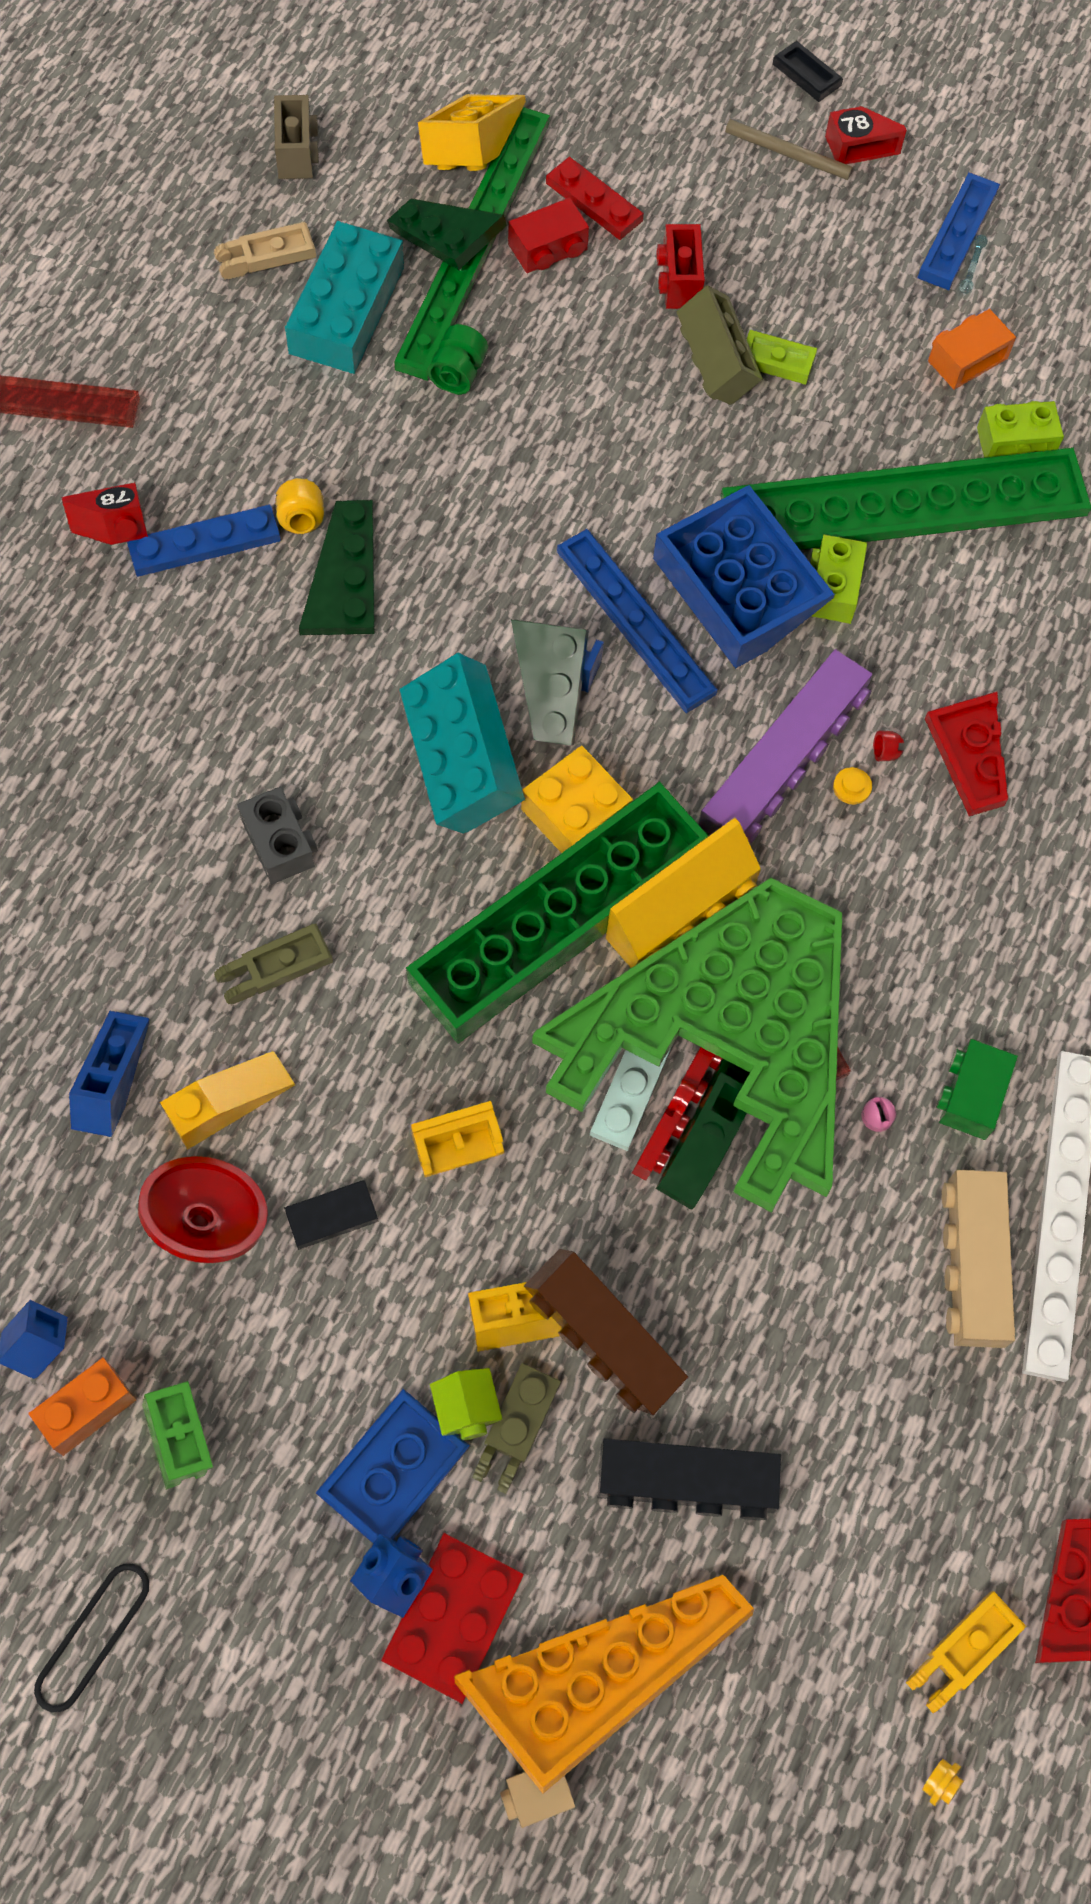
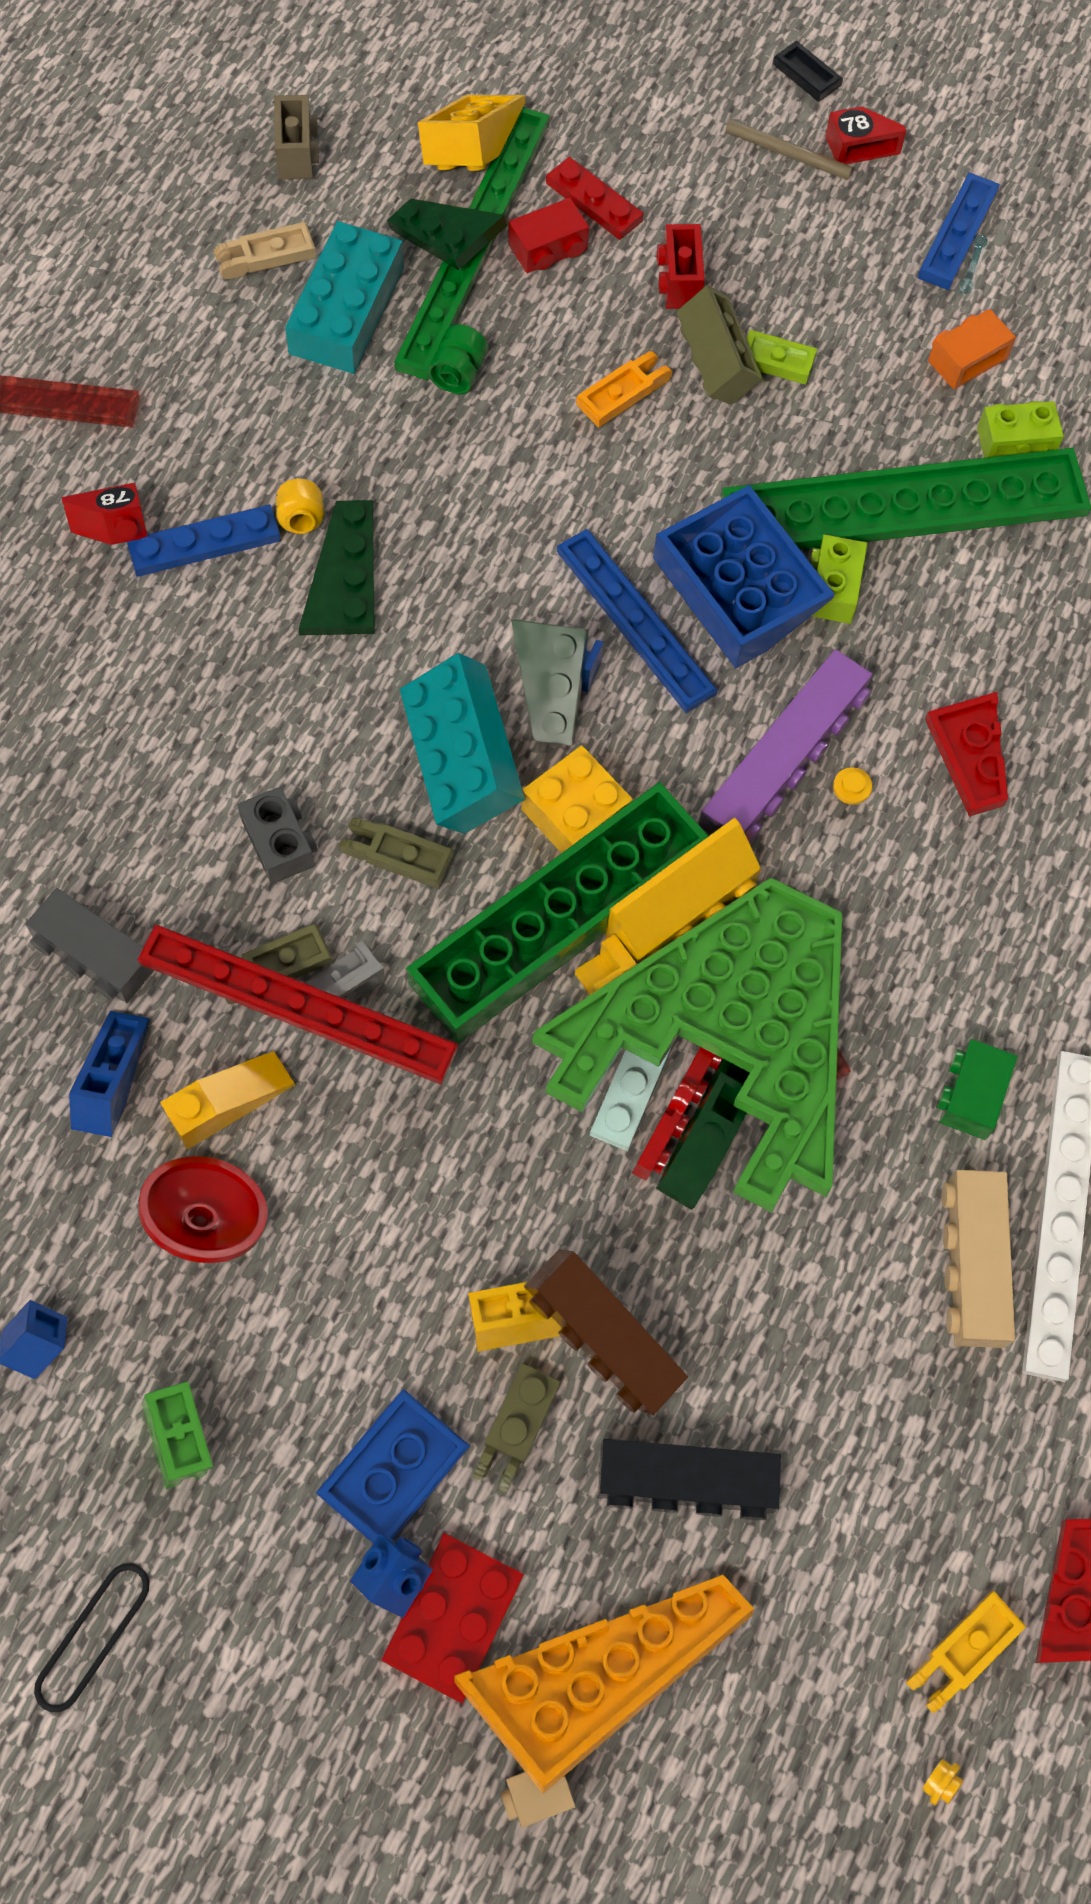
(82, 1407): orange brick -> none
(88, 946): none -> dark grey brick
(298, 1004): none -> red tile
(331, 1214): black tile -> none
(351, 975): none -> light grey hinge
(399, 852): none -> olive hinge
(457, 1139): yellow hinge -> none
(466, 1403): lime brick -> none
(606, 966): none -> yellow panel
(622, 389): none -> light orange hinge
(873, 1117): bright pink hinge -> none
(887, 745): red hinge -> none

